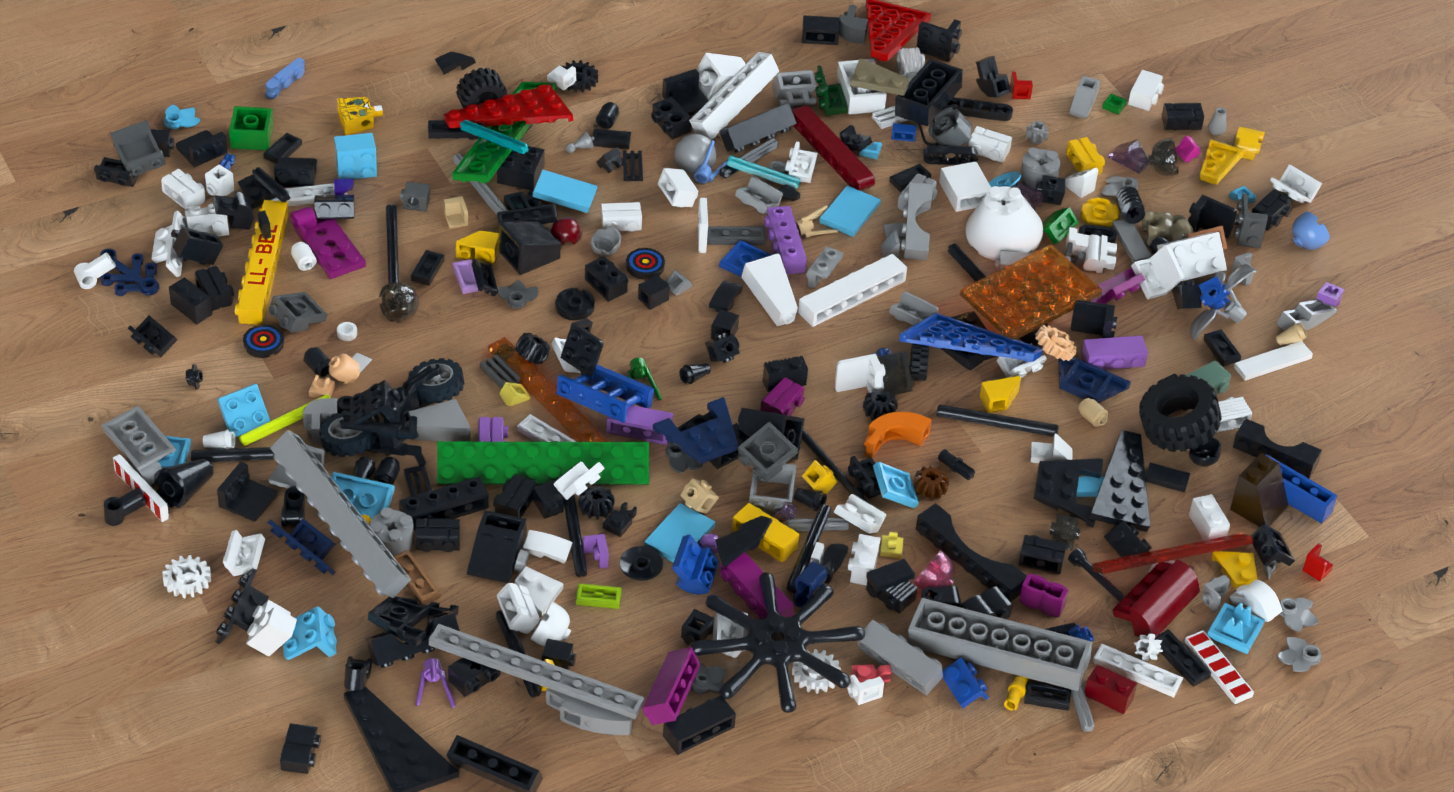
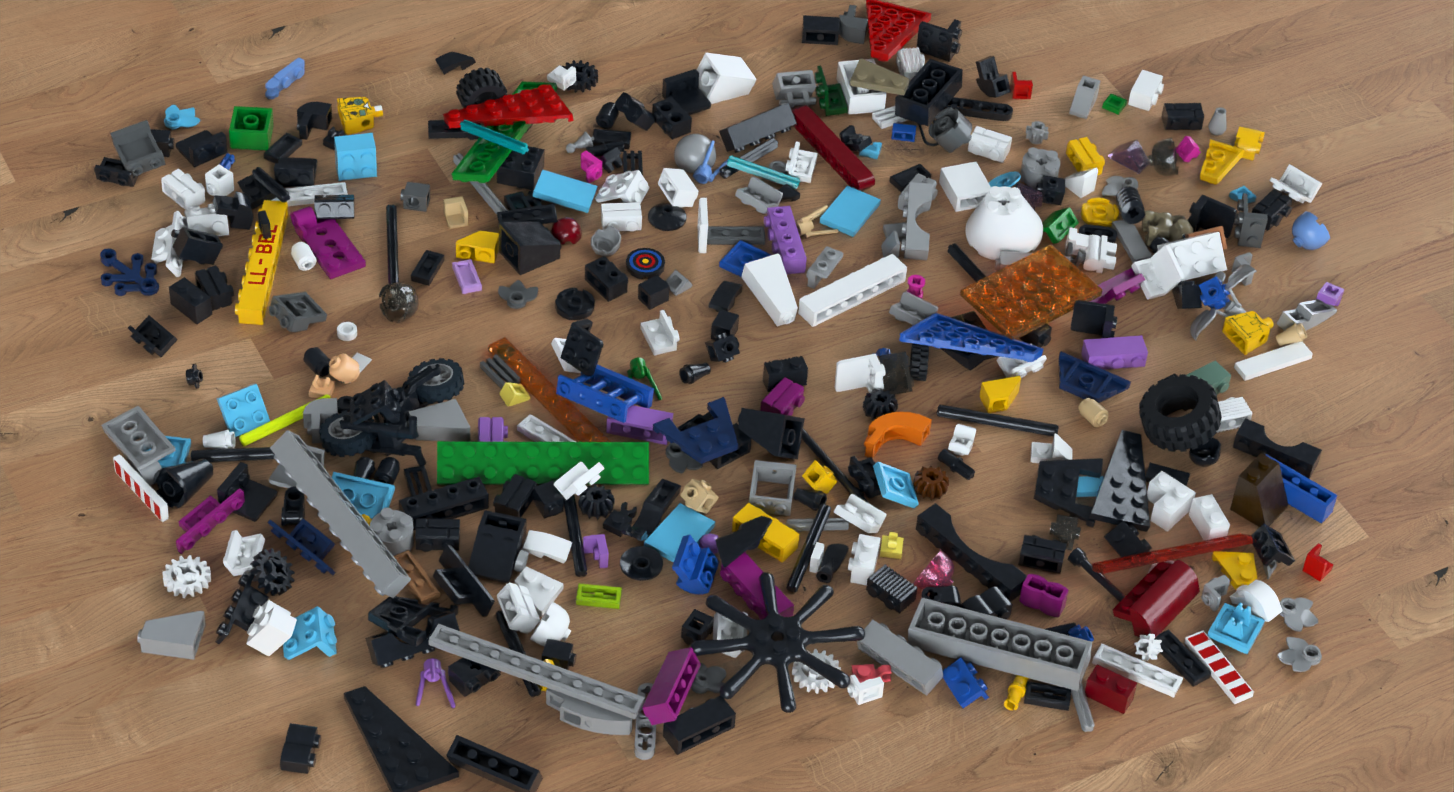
(88, 273): white piece -> none
(117, 508): black piece -> none
(173, 635): none -> light grey slope
(205, 517): none -> magenta bracket
(263, 341): black tile -> none
(272, 572): none -> black gear
(313, 115): none -> black brick
(328, 141): none -> black tile
(343, 185): dark purple tile -> none
(357, 673): black piece -> none
(461, 583): none -> black bracket
(484, 278): black tile -> none
(532, 348): black gear -> none
(591, 166): none -> dark pink bracket
(600, 150): none -> black axle
(628, 186): none -> white bracket
(635, 111): none -> black brick
(643, 721): none -> light grey beam
(653, 510): none -> black piece
(660, 334): none -> white bracket
(667, 217): none -> black dish
(734, 95): white brick -> none
(766, 452): dark grey plate -> none
(787, 512): clear purple pin -> none
(808, 583): dark blue brick -> none
(890, 575): black tile -> none
(916, 284): none -> dark pink bush
(944, 150): black beam -> none
(962, 440): none -> white bracket
(1056, 343): light nougat gear -> none
(1170, 500): none -> white brick
(1222, 347): black plate -> none
(1247, 330): none -> yellow torso

